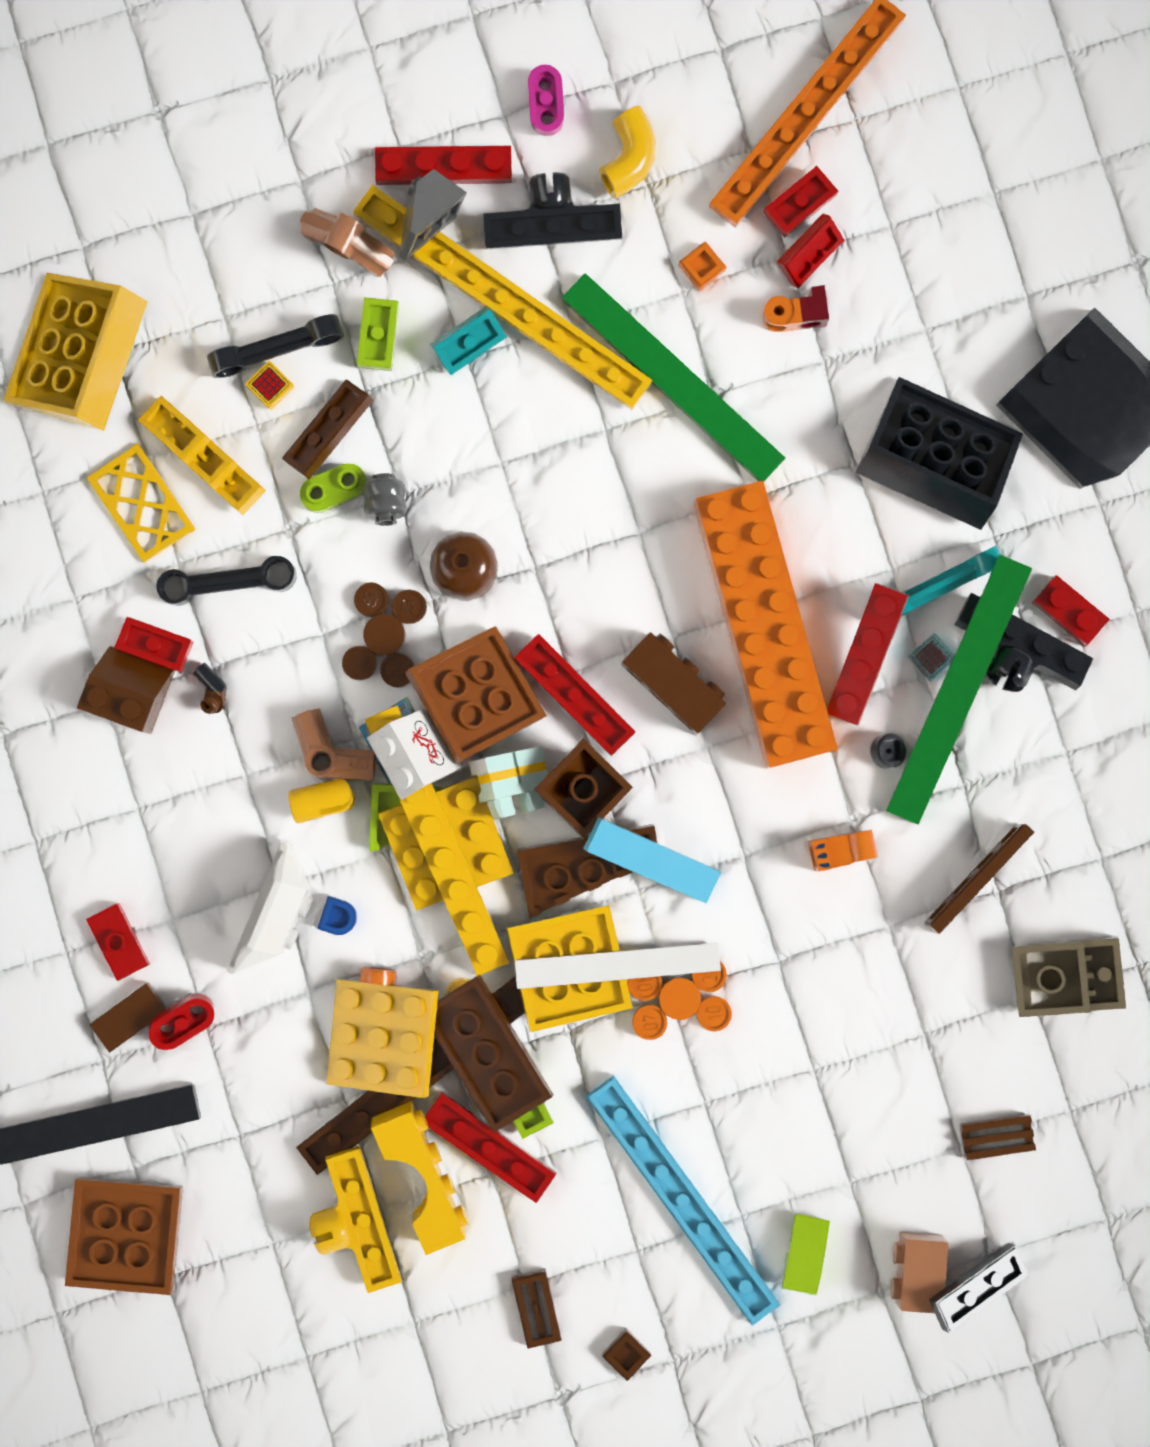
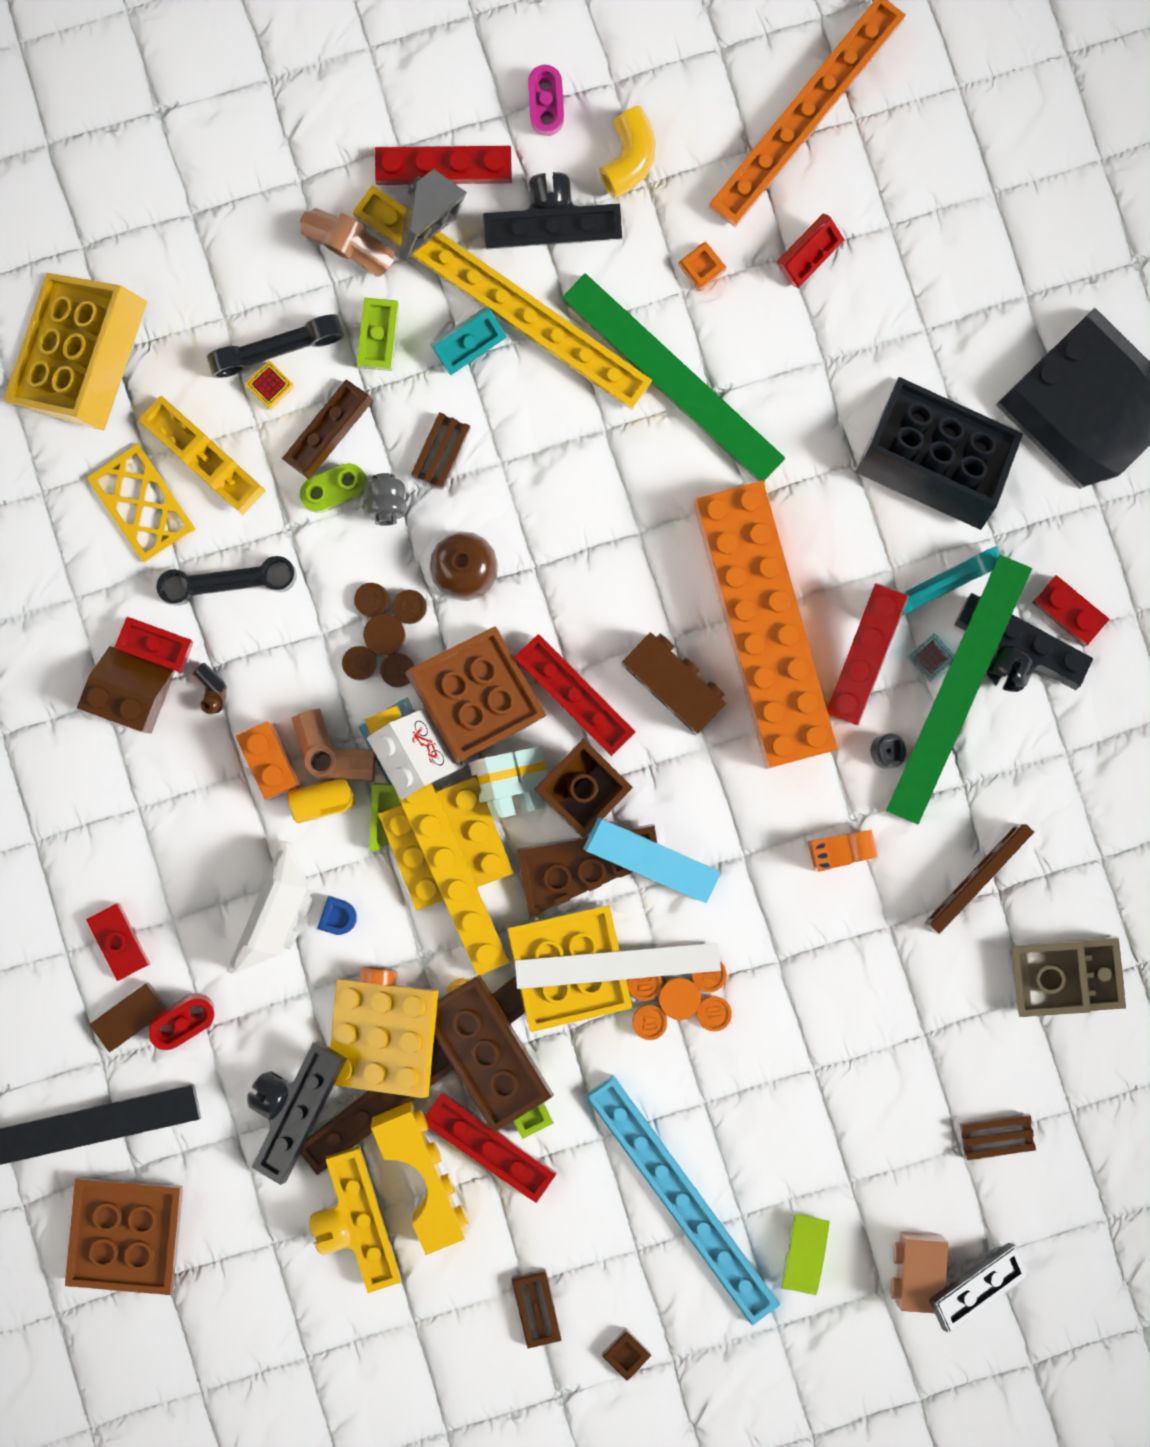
(268, 760): none -> orange brick
(292, 1109): none -> black plate
(452, 425): none -> reddish brown tile
(797, 313): leg -> none
(800, 201): red plate -> none

